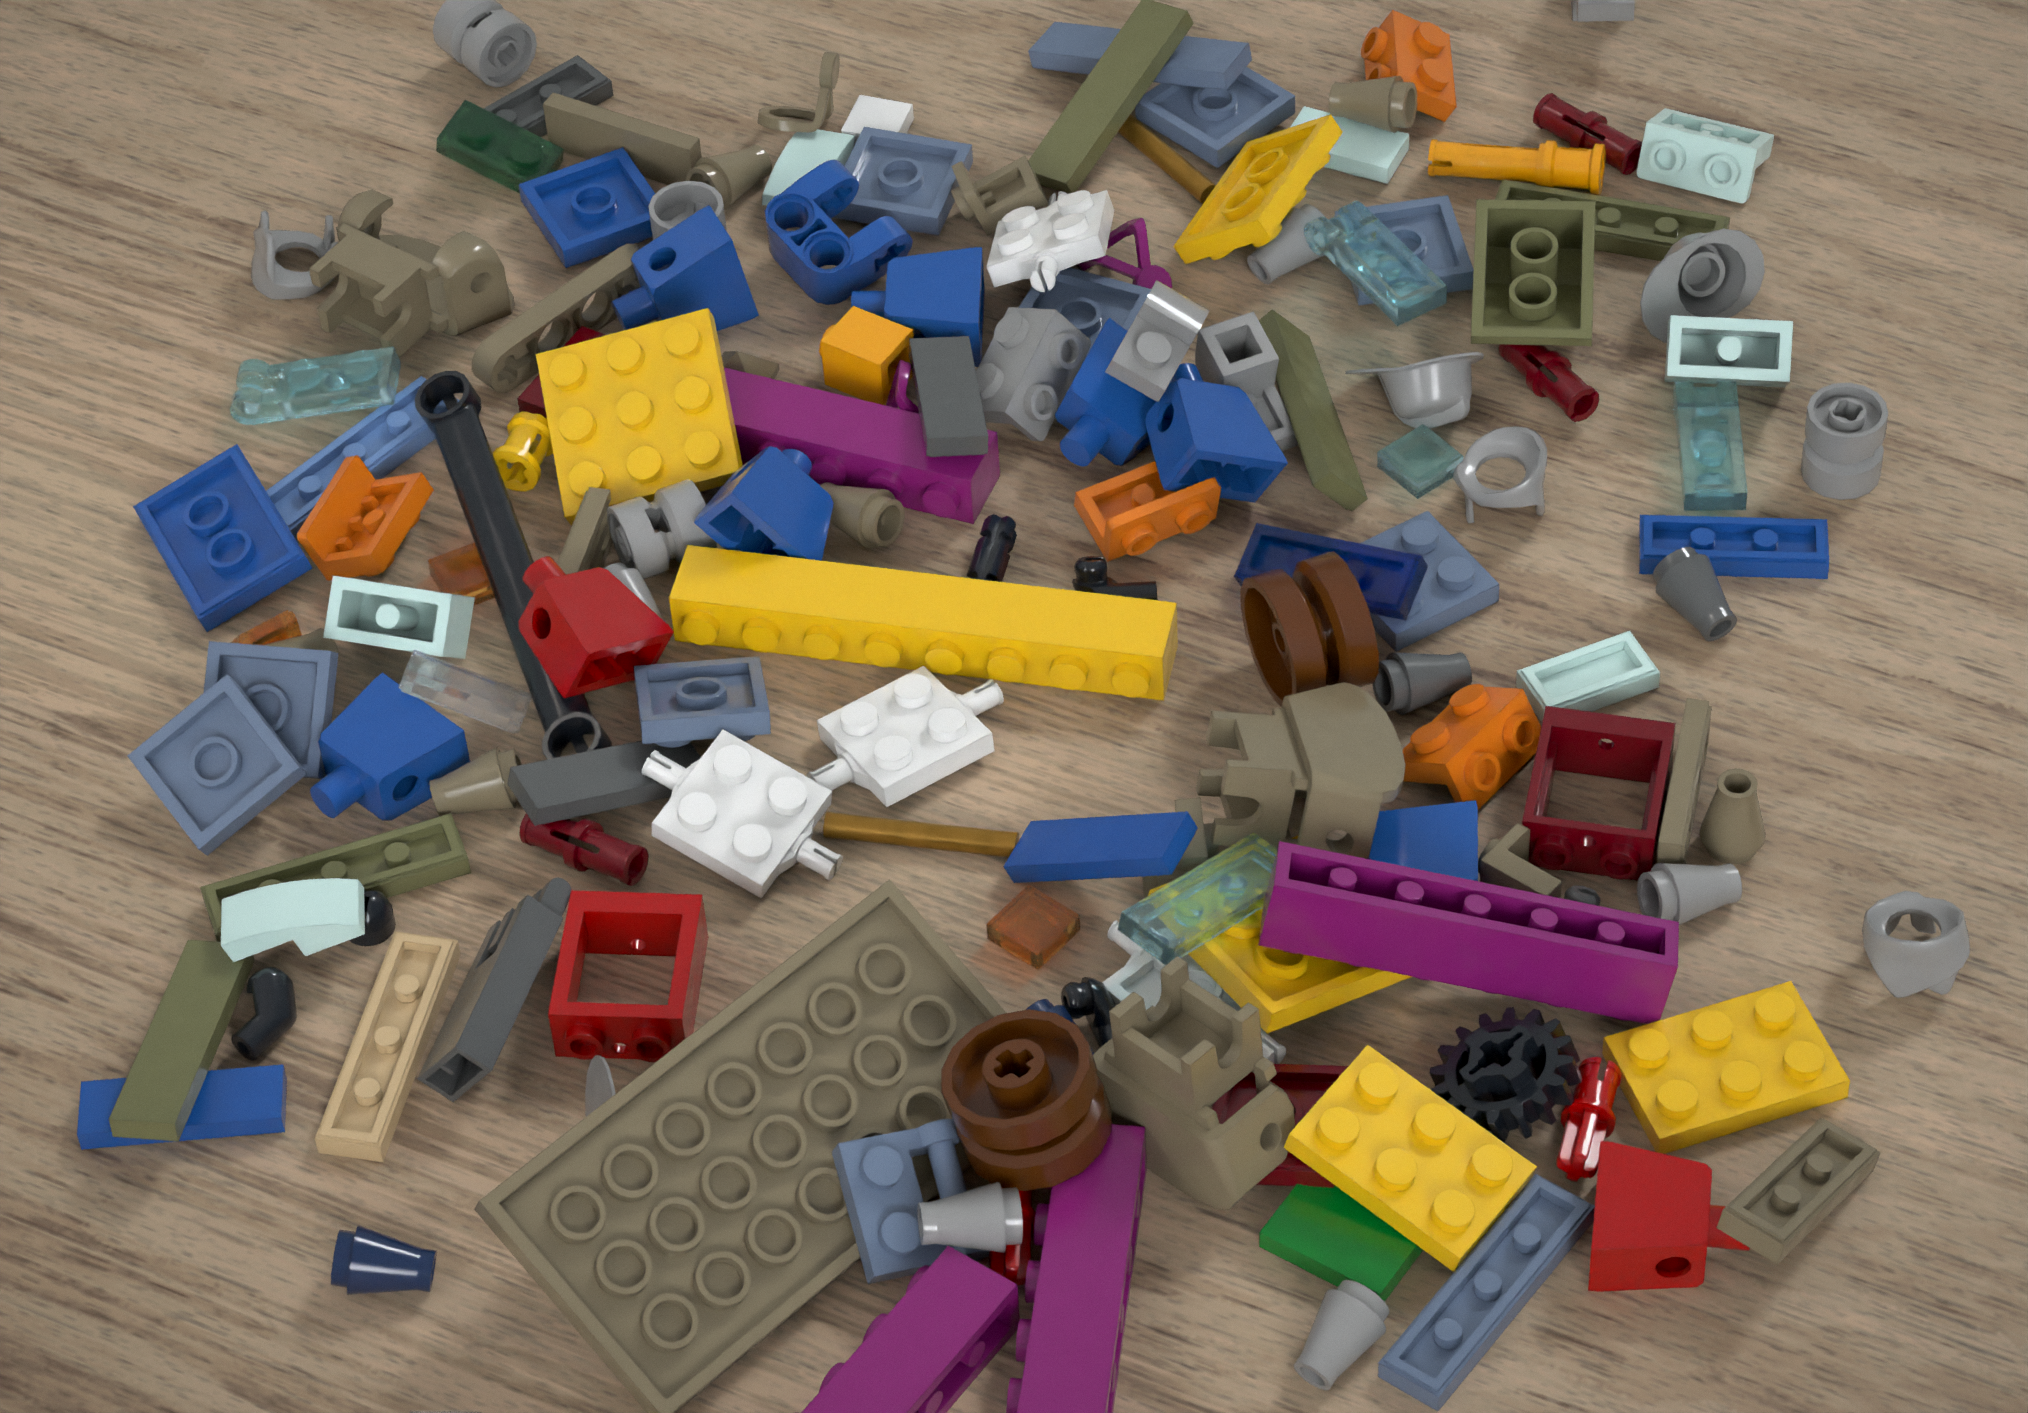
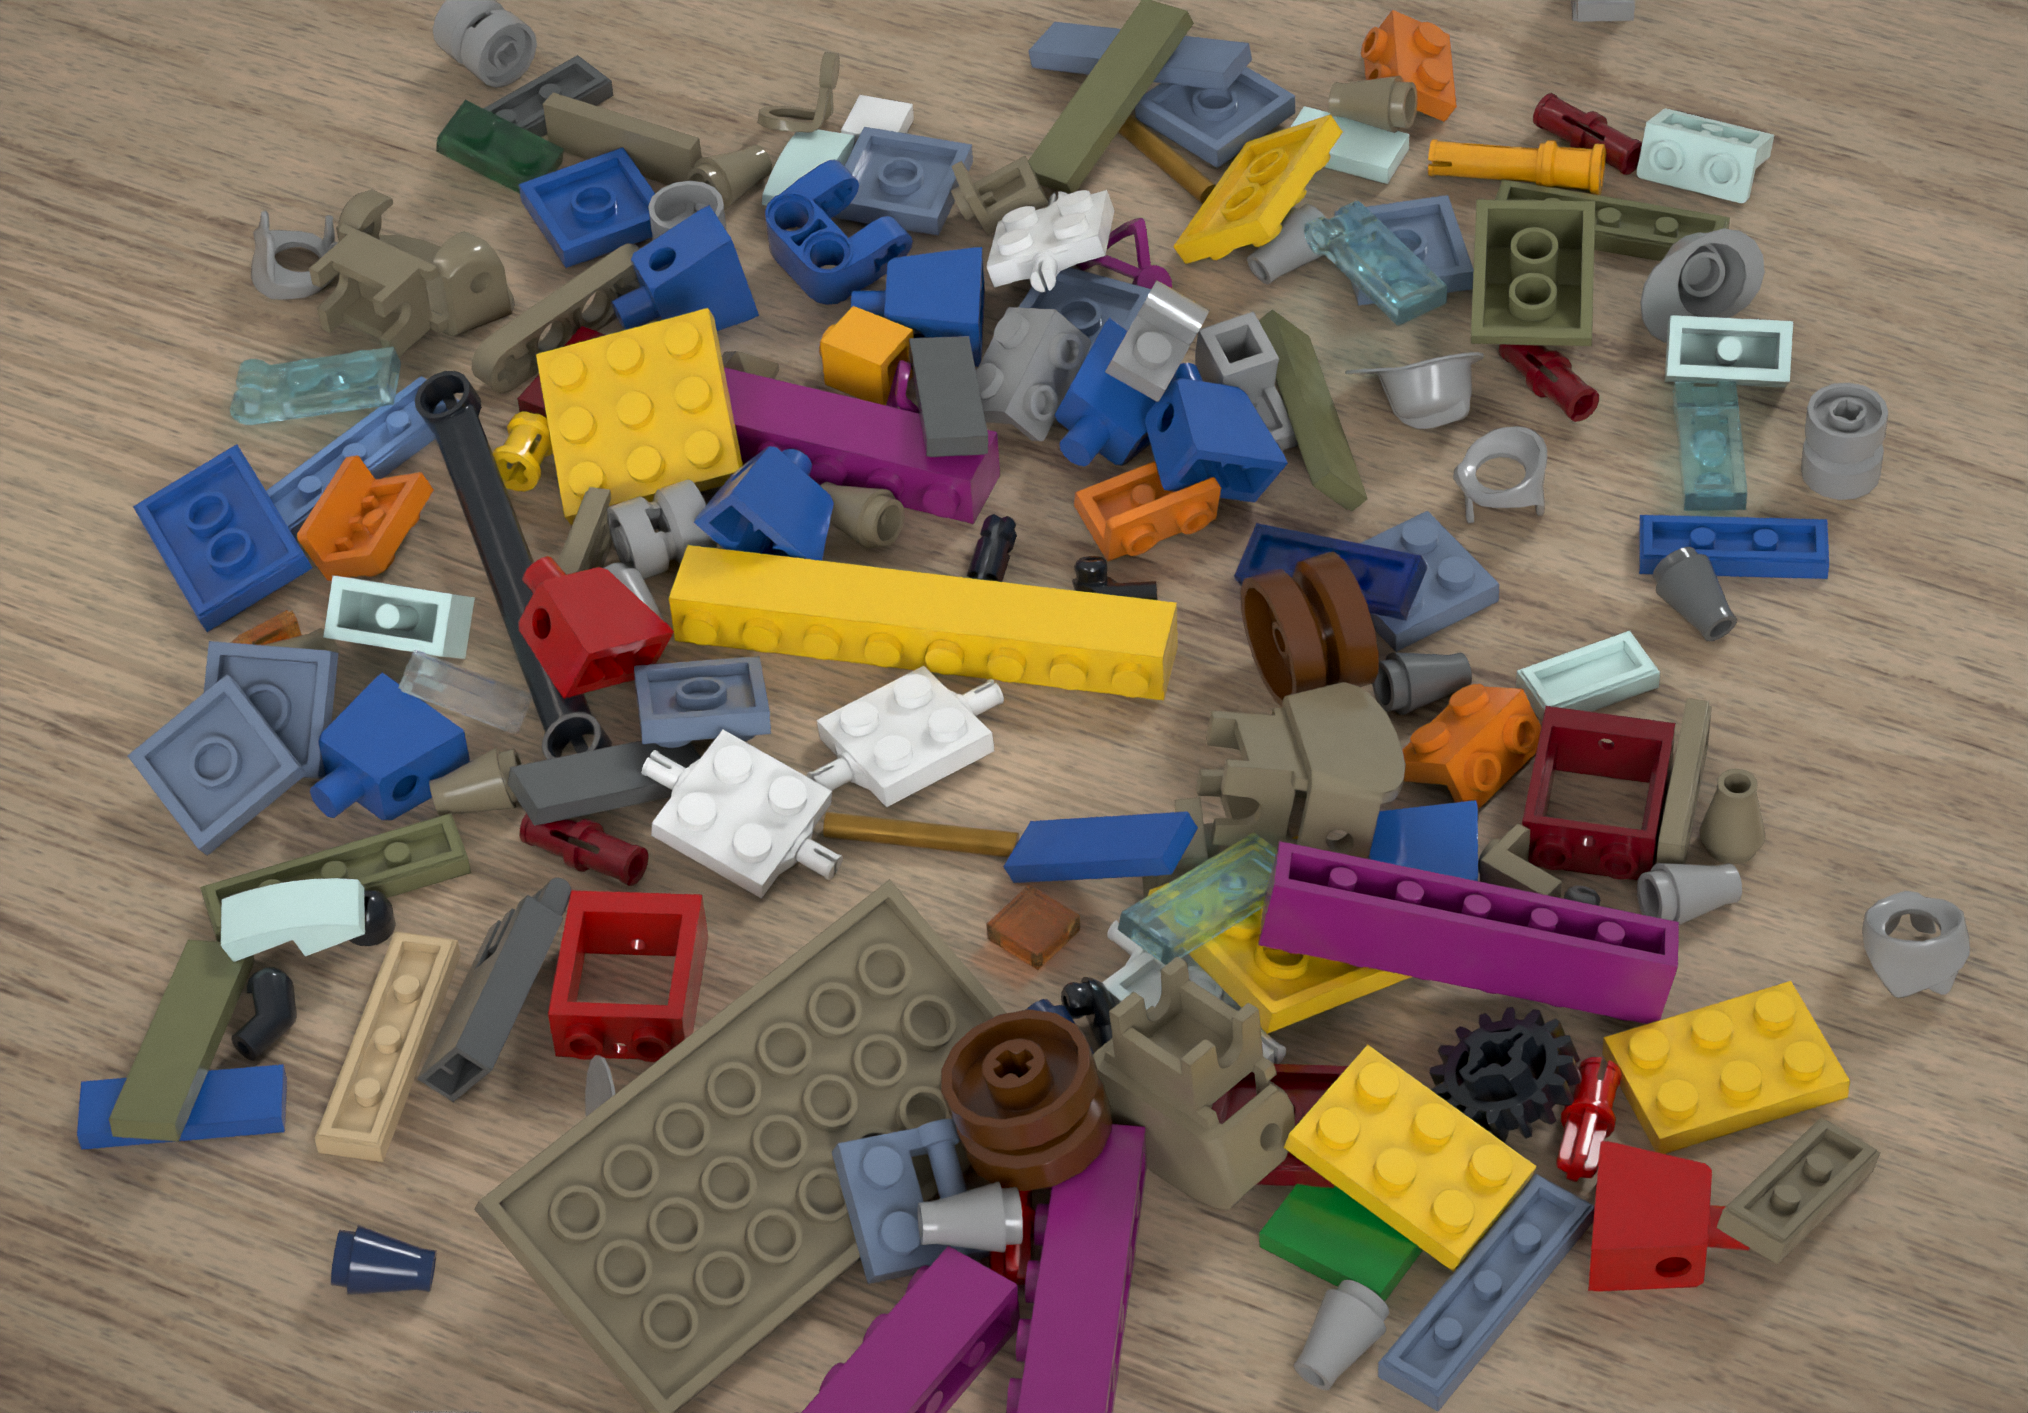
(461, 574): clear orange tile -> none
(1419, 461): clear light blue tile -> none

